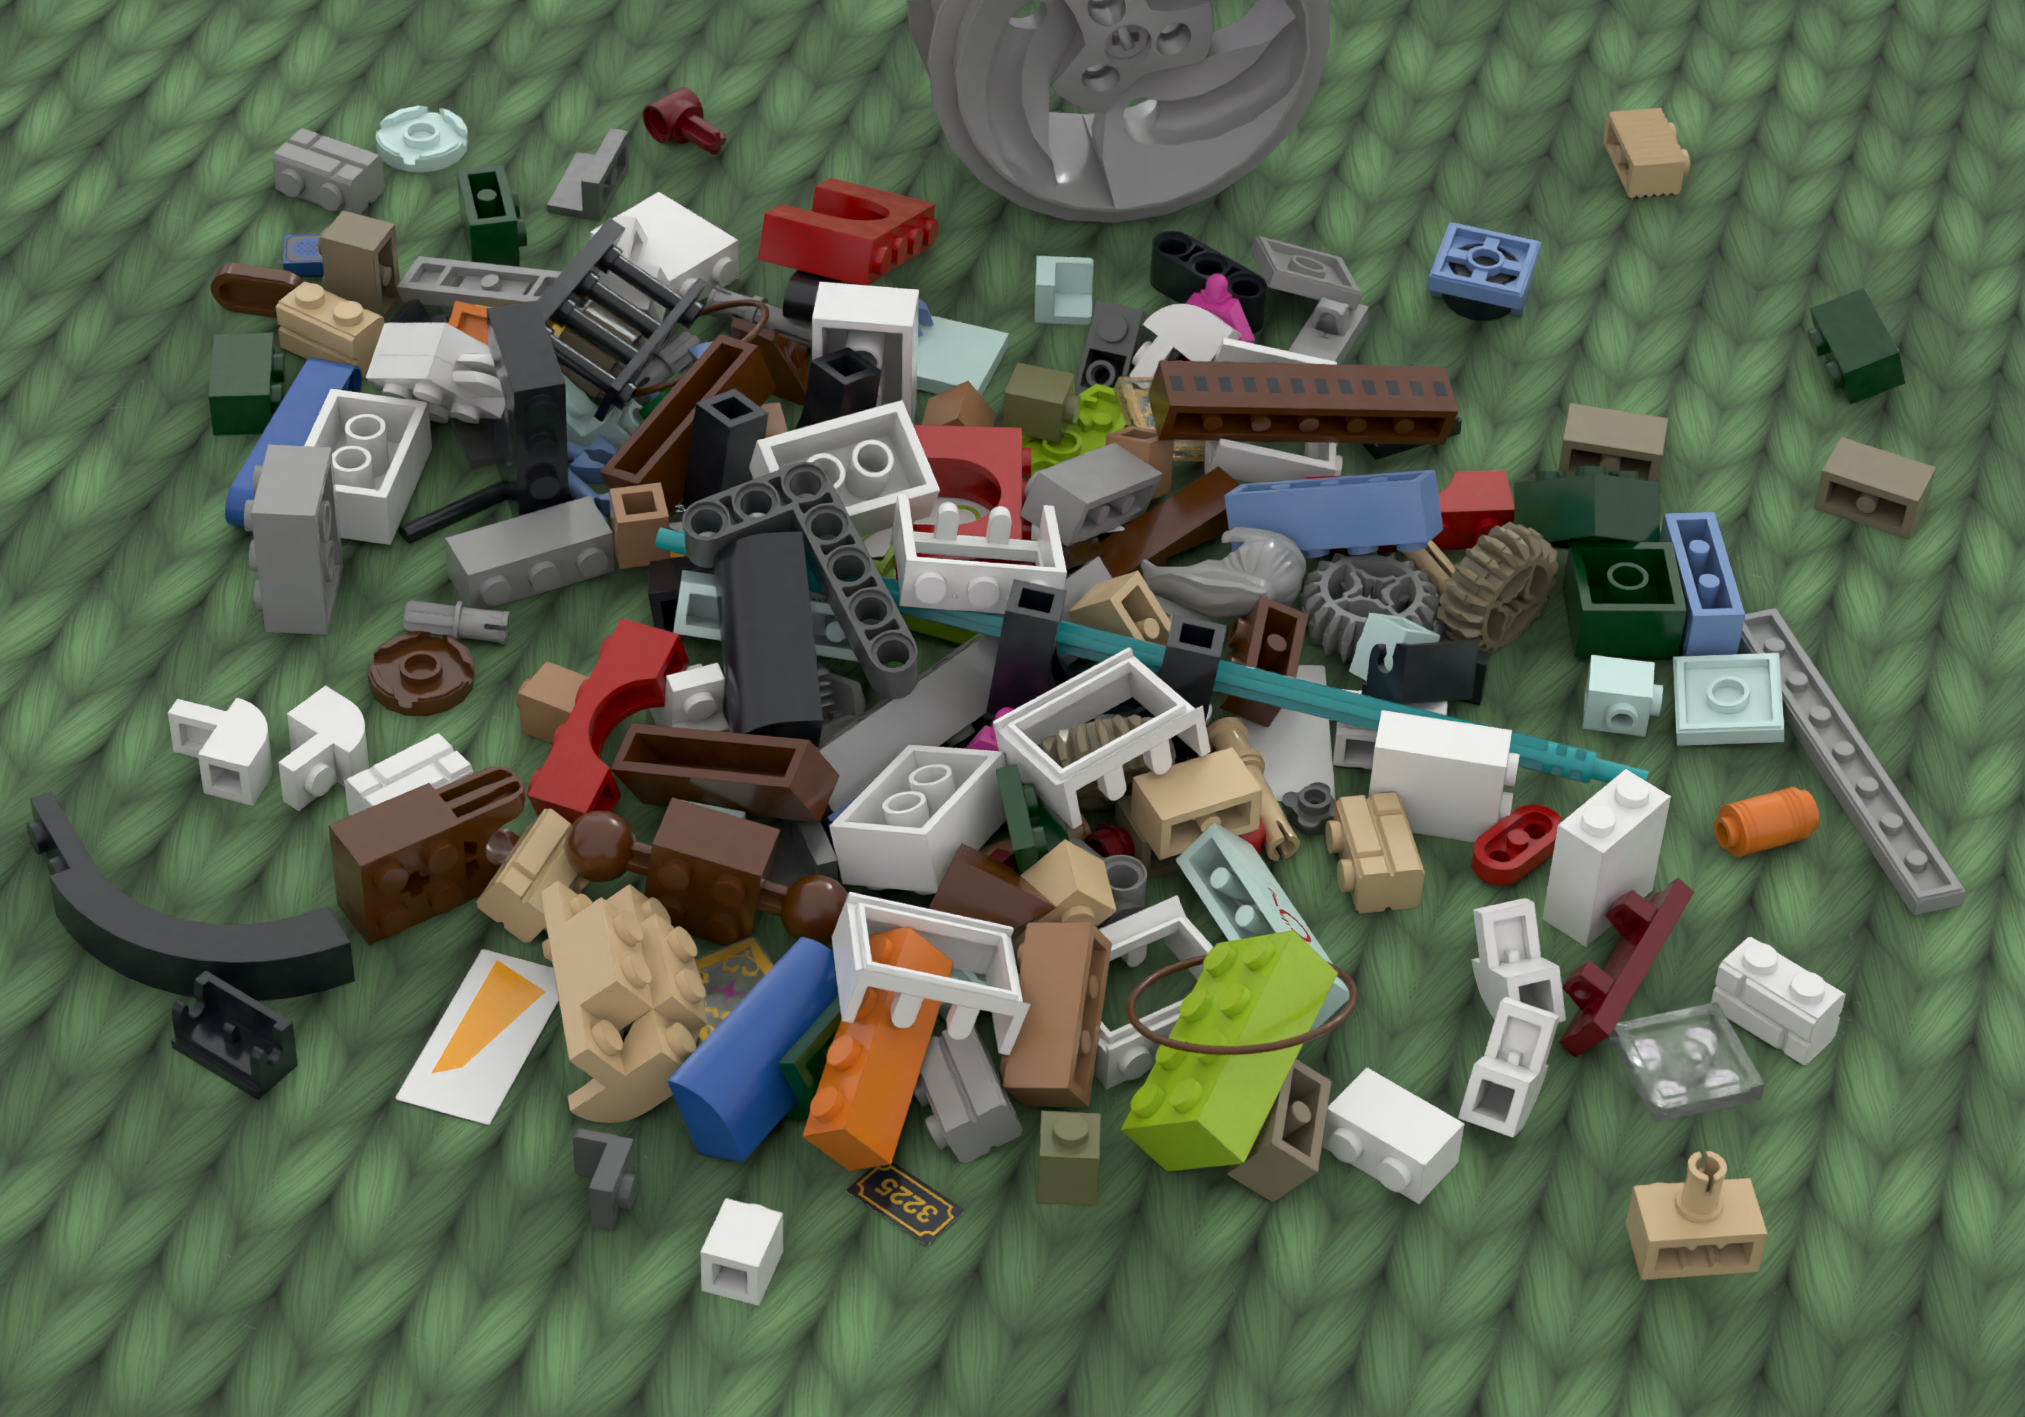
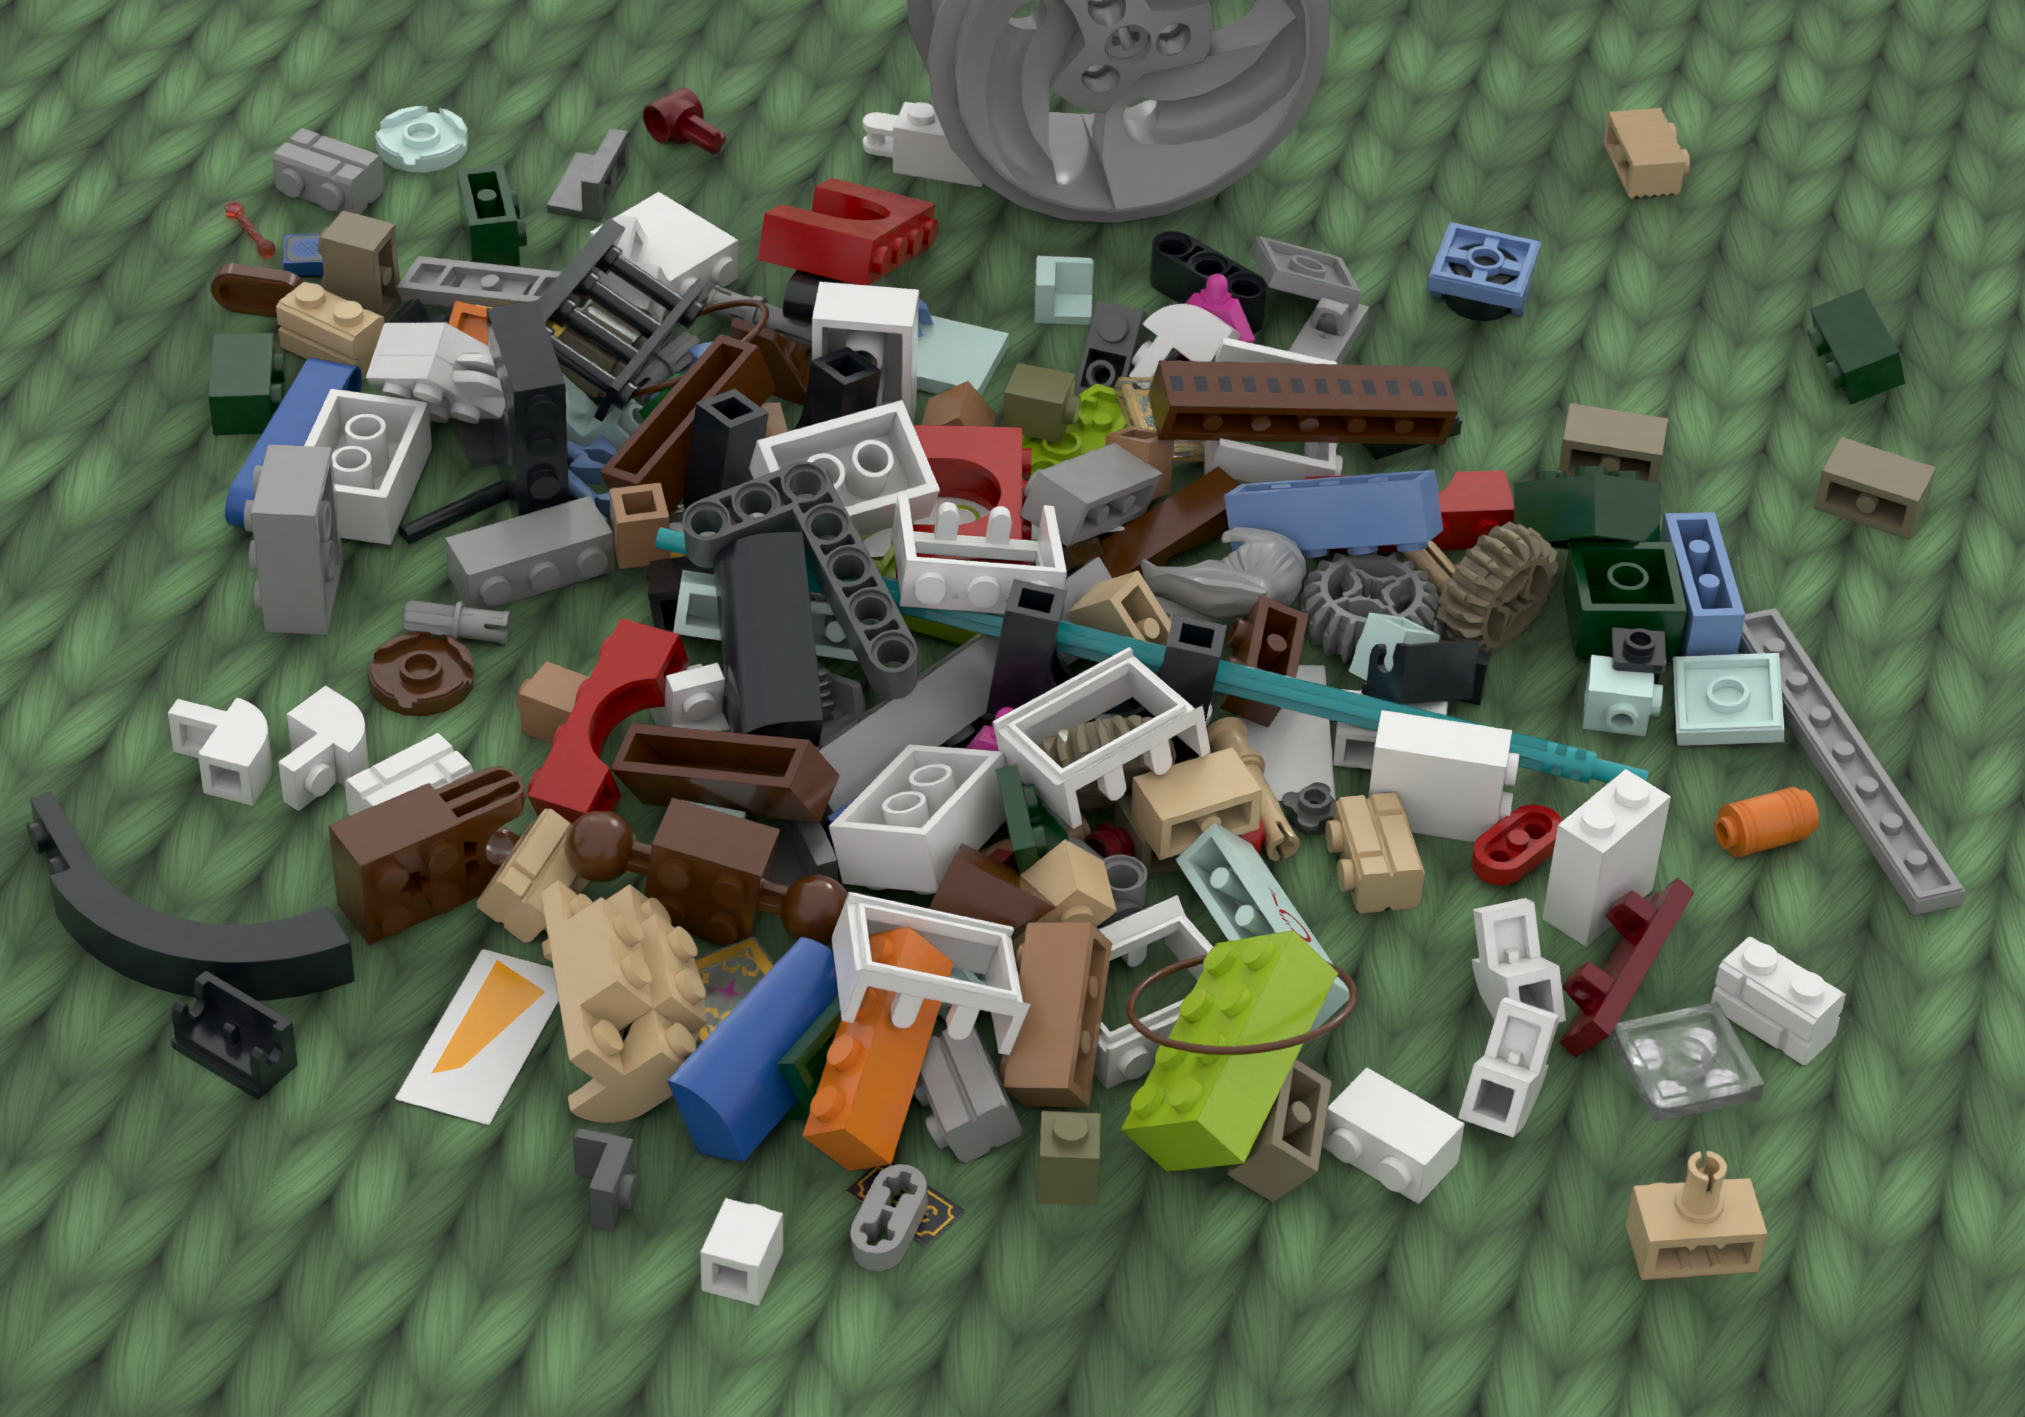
(235, 210): none -> clear red hinge
(878, 1213): none -> light grey beam
(915, 144): none -> white brick
(1638, 651): none -> black bracket

